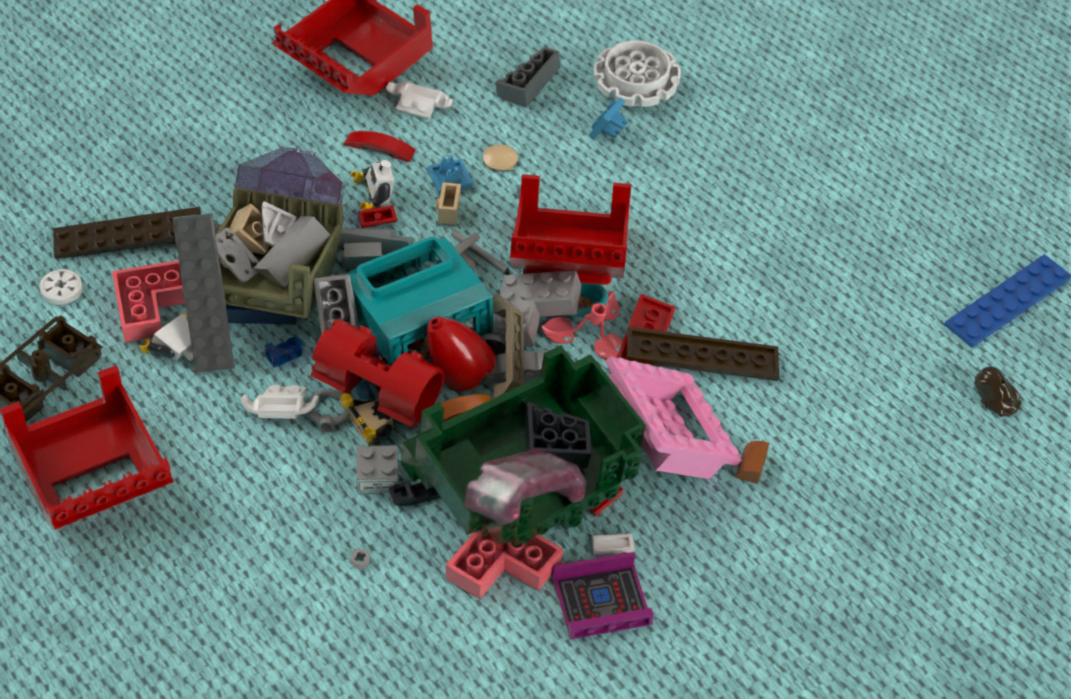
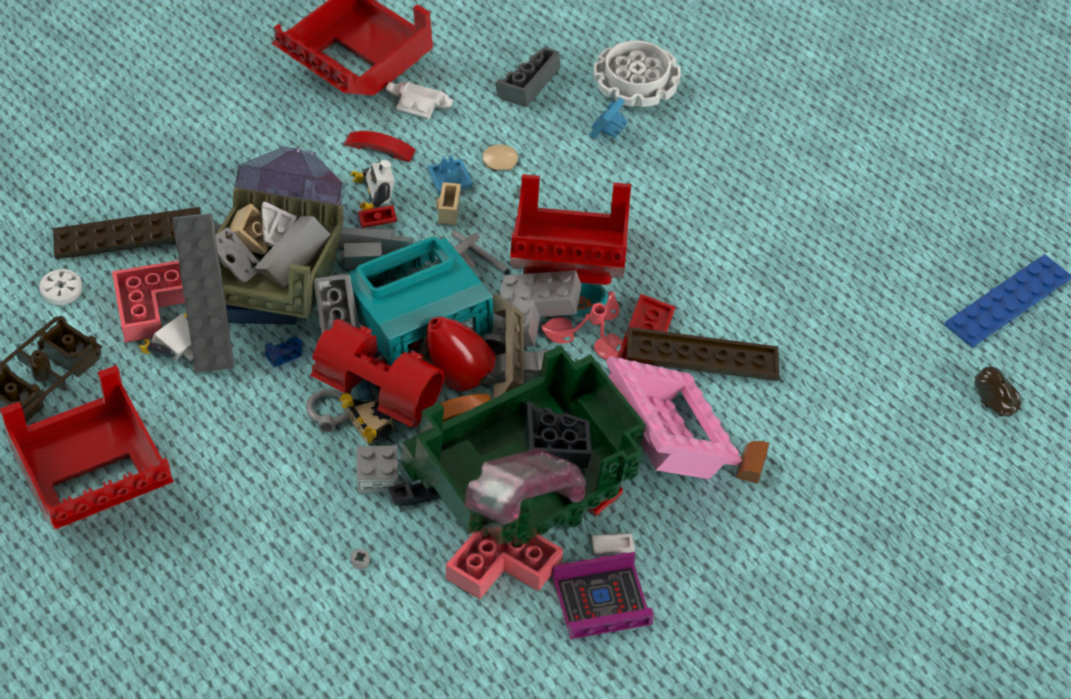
(280, 402): white plate -> none

